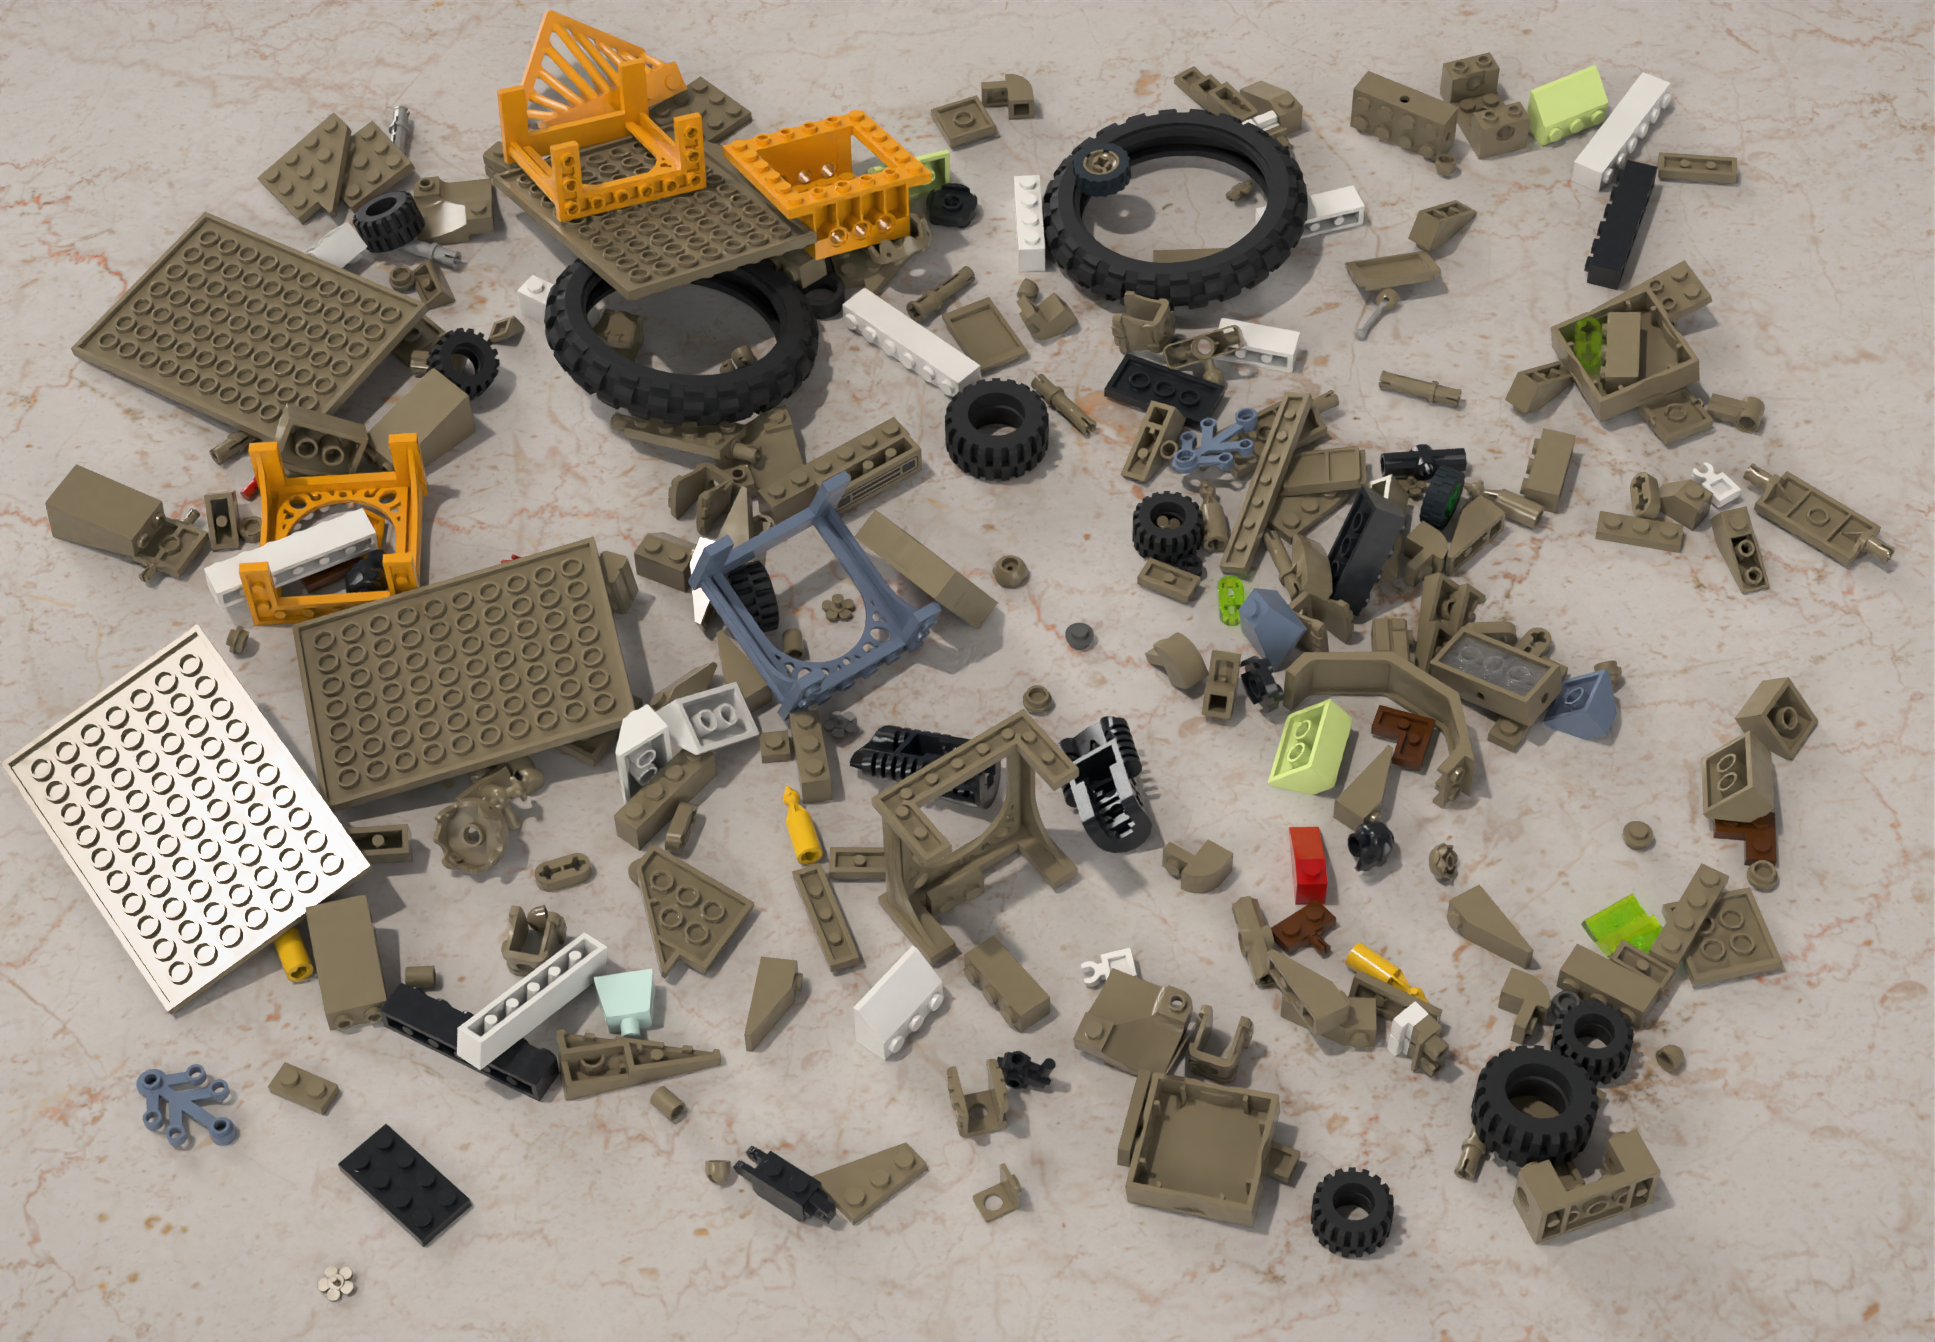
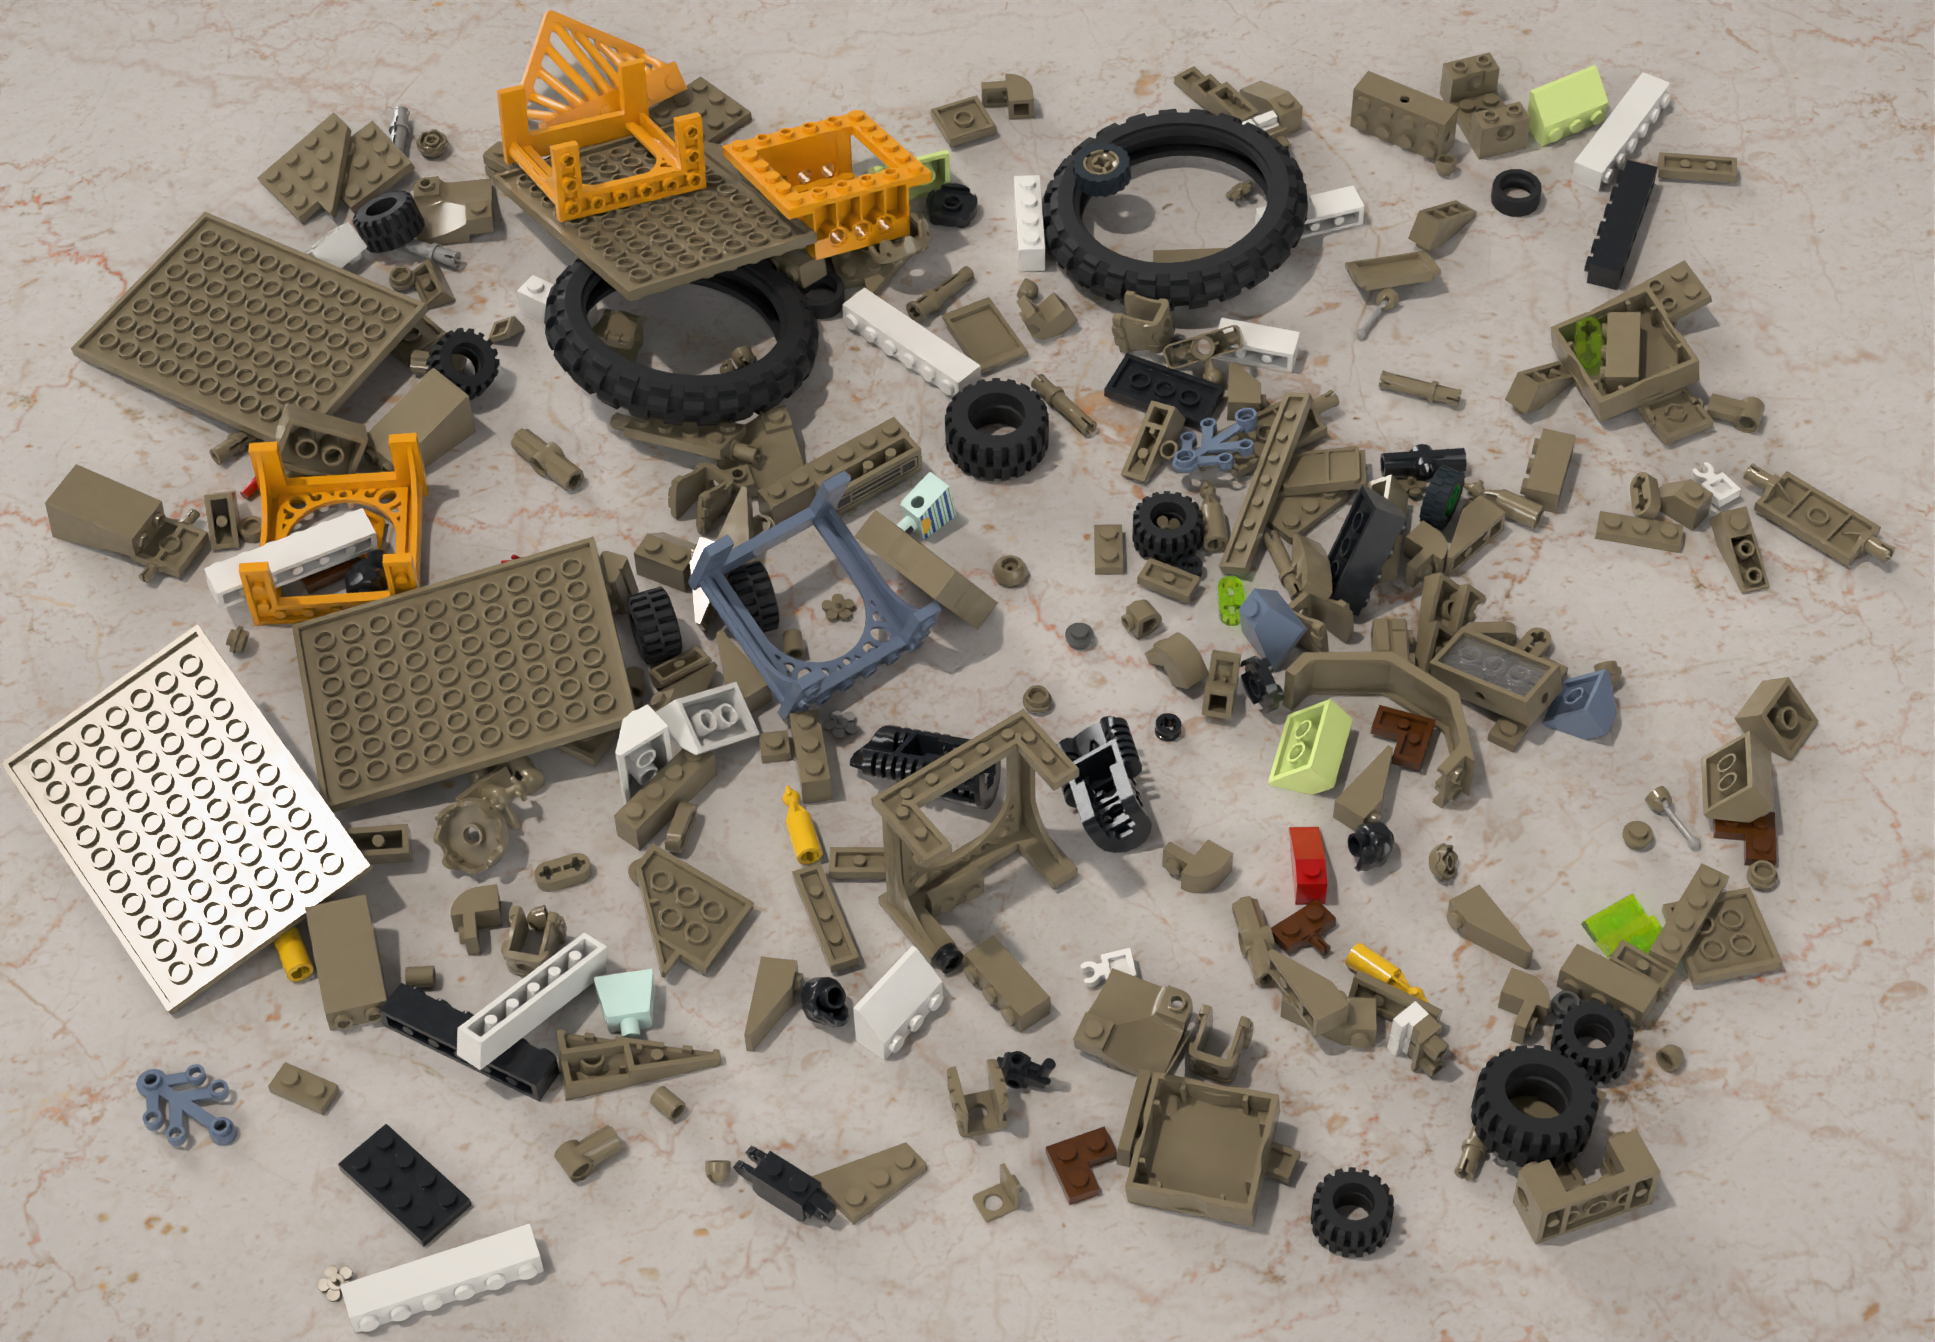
(432, 143): none -> dark tan plate
(442, 1278): none -> white brick
(474, 911): none -> dark tan brick
(547, 459): none -> dark tan piece
(581, 1157): none -> dark tan piece
(636, 679): none -> dark tan hinge
(654, 625): none -> black tyre
(678, 667): none -> dark tan slope
(825, 1002): none -> black head
(927, 507): none -> light aqua torso
(948, 957): none -> black bush
(1075, 1157): none -> reddish brown plate
(1108, 549): none -> dark tan plate
(1141, 618): none -> dark tan plate
(1169, 720): none -> black bush
(1243, 391): none -> dark tan slope
(1516, 179): none -> black tyre
(1660, 801): none -> hinge

